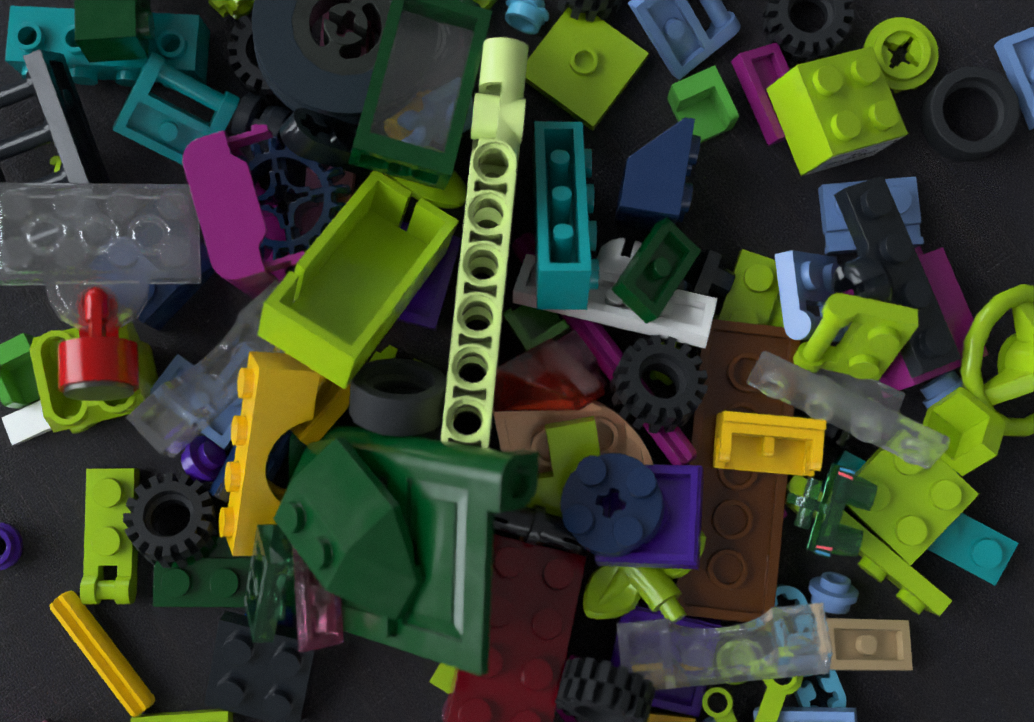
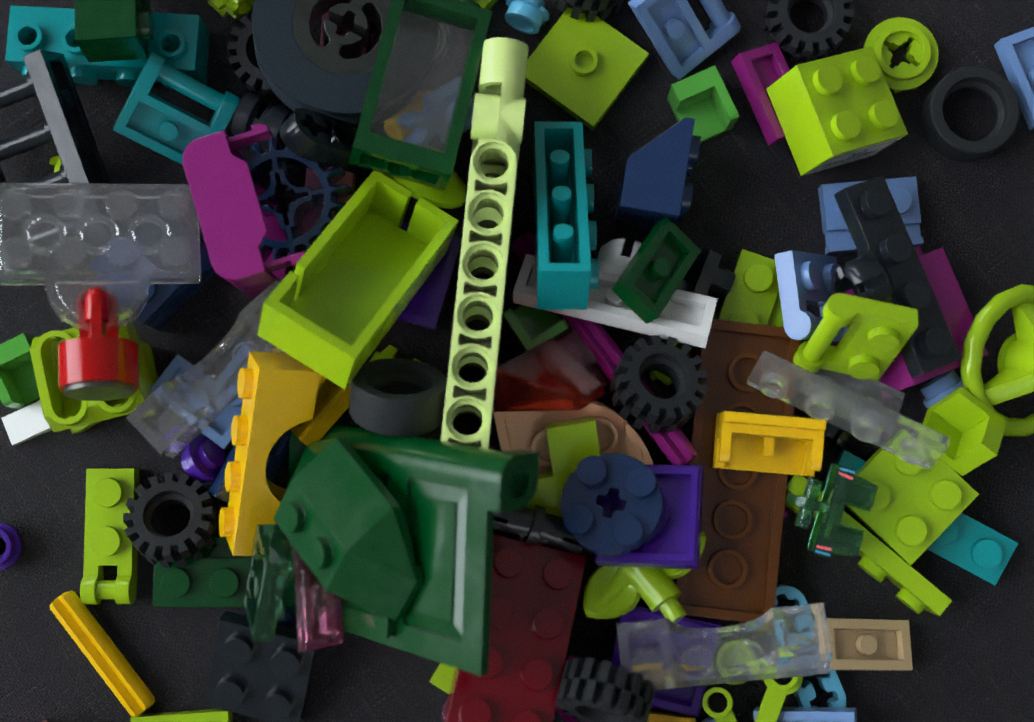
(833, 591): medium blue plate -> none

